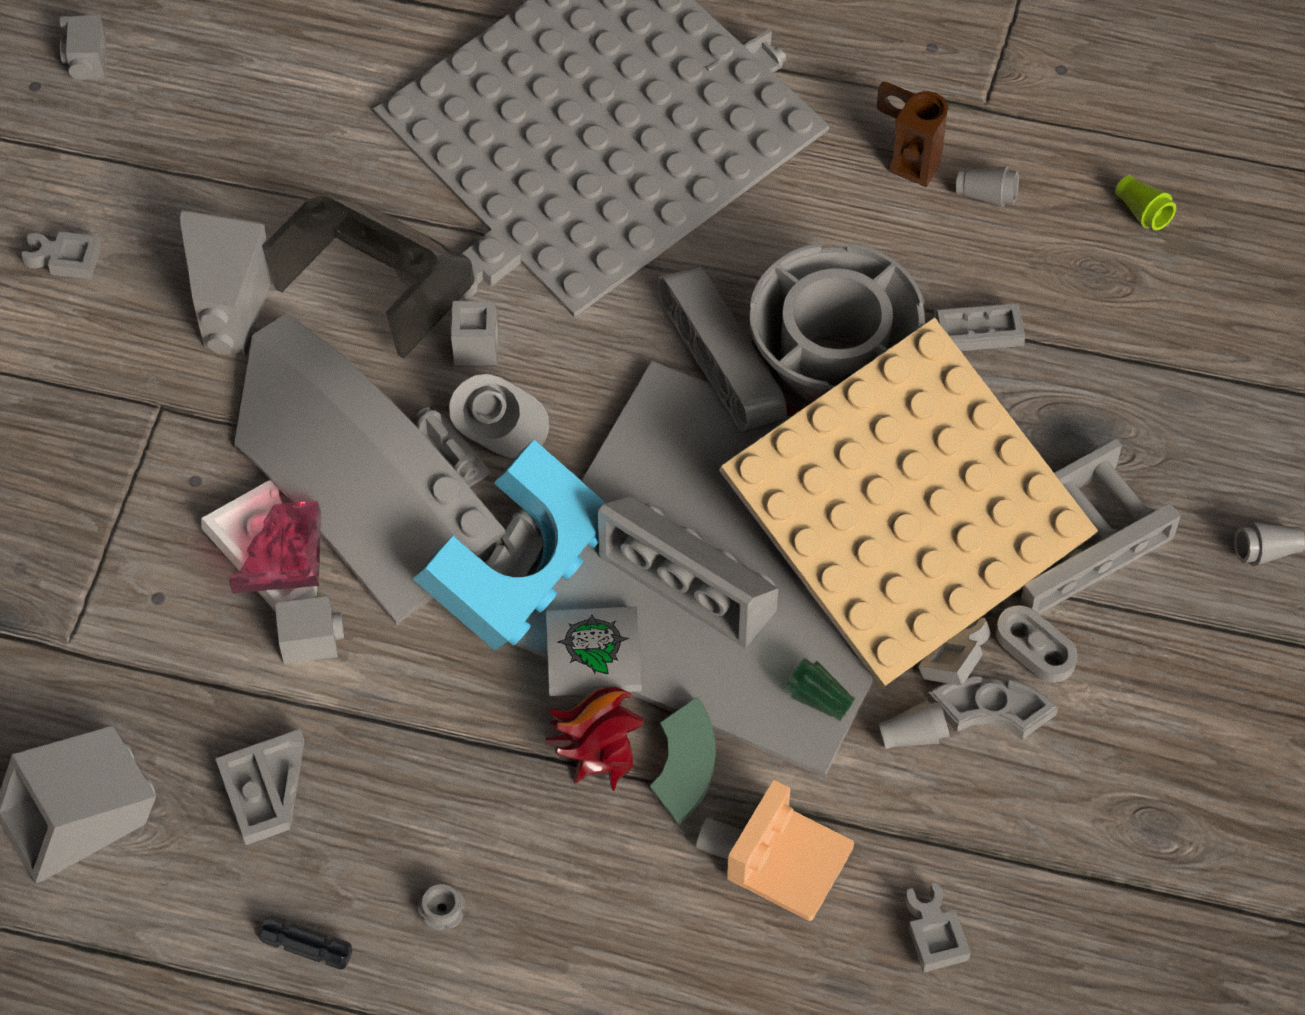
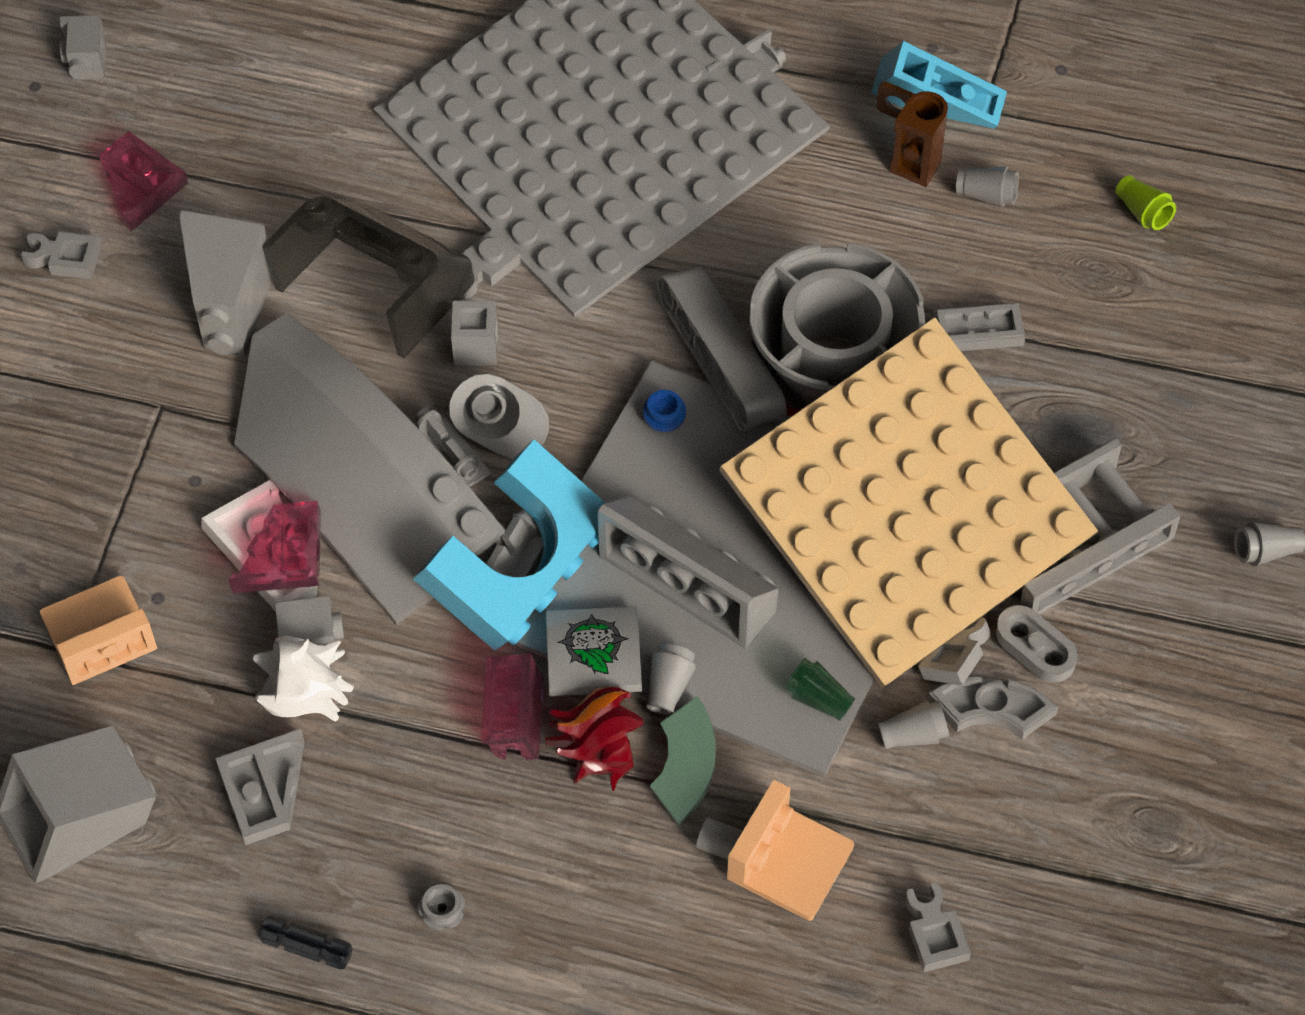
(98, 629): none -> light nougat bracket
(139, 178): none -> clear pink wing
(301, 678): none -> white hair
(512, 705): none -> clear pink hinge
(664, 411): none -> blue plate
(670, 674): none -> light grey cone
(966, 95): none -> medium azure slope

